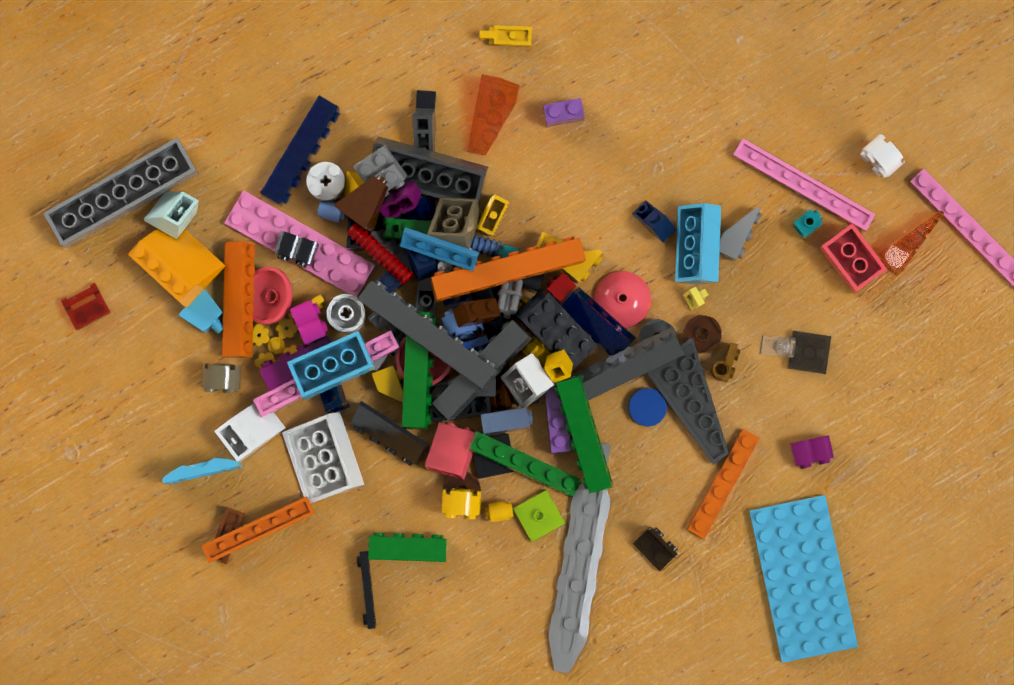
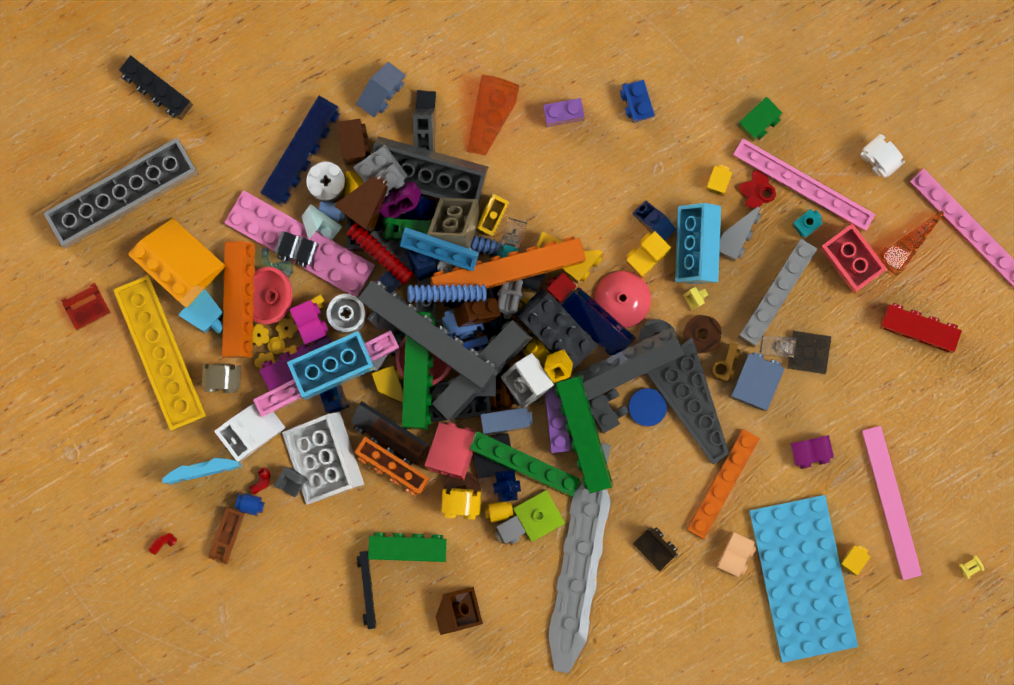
(154, 86): none -> black brick
(159, 353): none -> yellow plate
(162, 540): none -> red arm
(173, 212): light aqua slope -> none
(249, 504): none -> blue brick
(257, 529): orange plate -> none
(263, 481): none -> red arm
(286, 267): none -> clear light blue plate
(290, 481): none -> dark grey panel
(315, 220): none -> light aqua slope
(352, 141): none -> reddish brown brick
(380, 89): none -> sand blue brick
(387, 462): none -> orange brick
(447, 293): none -> medium blue piece
(458, 611): none -> reddish brown slope
(506, 486): none -> clear blue brick
(508, 36): yellow hinge -> none
(510, 531): none -> light grey brick
(513, 233): none -> clear slope
(604, 414): none -> dark grey plate
(637, 101): none -> blue bracket
(650, 252): none -> yellow brick
(719, 180): none -> yellow brick
(736, 554): none -> light nougat brick
(754, 190): none -> red plate
(757, 381): none -> sand blue brick
(759, 119): none -> green brick
(777, 293): none -> light grey brick
(855, 559): none -> yellow brick
(891, 503): none -> bright pink tile
(920, 329): none -> red brick
(969, 572): none -> light yellow bush

